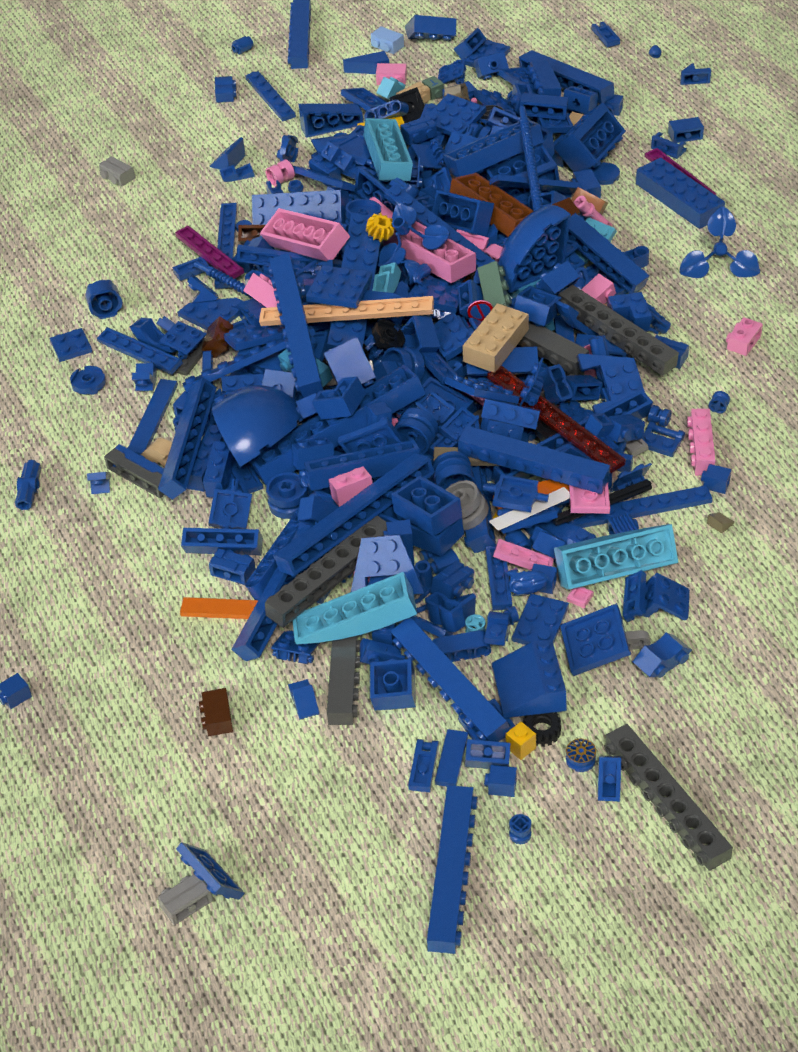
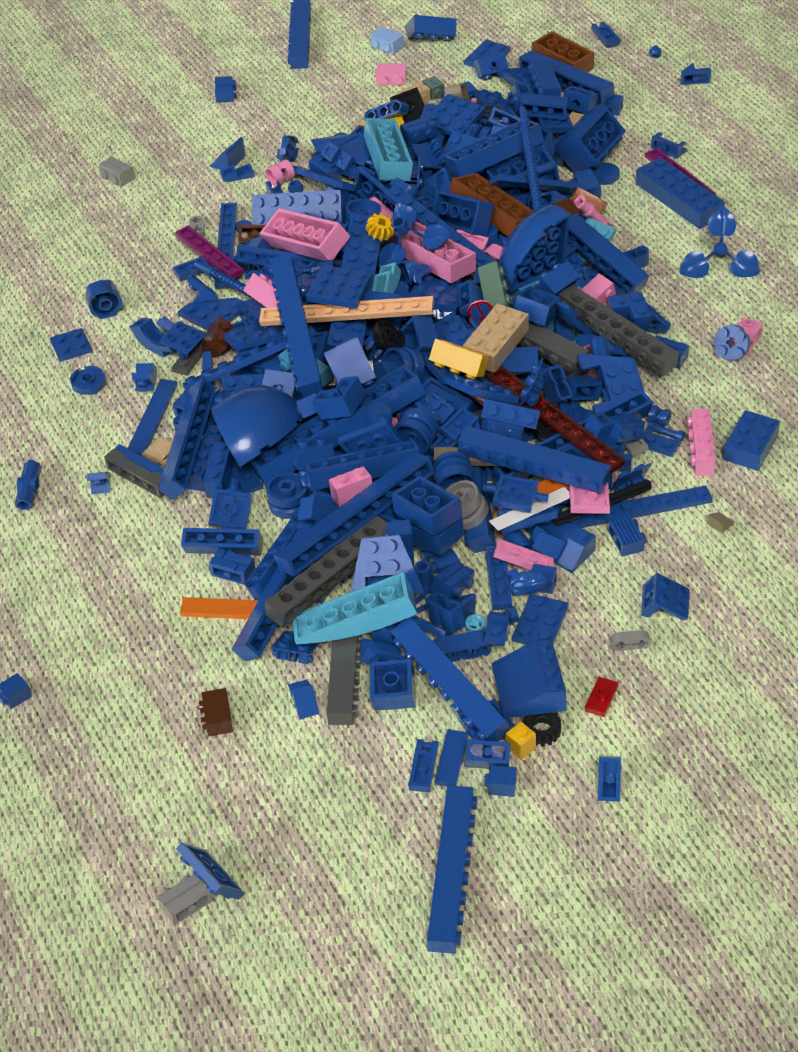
(139, 350): blue tile -> none
(197, 227): none -> light grey beam
(242, 45): blue brick -> none
(270, 96): blue plate -> none
(328, 118): blue wedge -> none
(362, 97): blue plate -> none
(365, 63): blue slope -> none
(389, 87): medium azure slope -> none
(453, 71): blue hinge -> none
(458, 358): none -> yellow brick
(470, 43): blue brick -> none
(520, 829): blue wheel -> none
(565, 51): none -> dark orange brick
(580, 596): bright pink tile -> none
(581, 756): blue wheel -> none
(595, 639): blue plate -> none
(601, 696): none -> red plate
(615, 556): medium azure slope -> none
(634, 596): blue plate -> none
(643, 770): dark grey brick -> none
(662, 655): blue brick -> none
(685, 130): blue brick -> none
(716, 478): blue brick -> none
(719, 402): blue wheel -> none
(739, 336): none -> plate
(751, 440): none -> blue brick

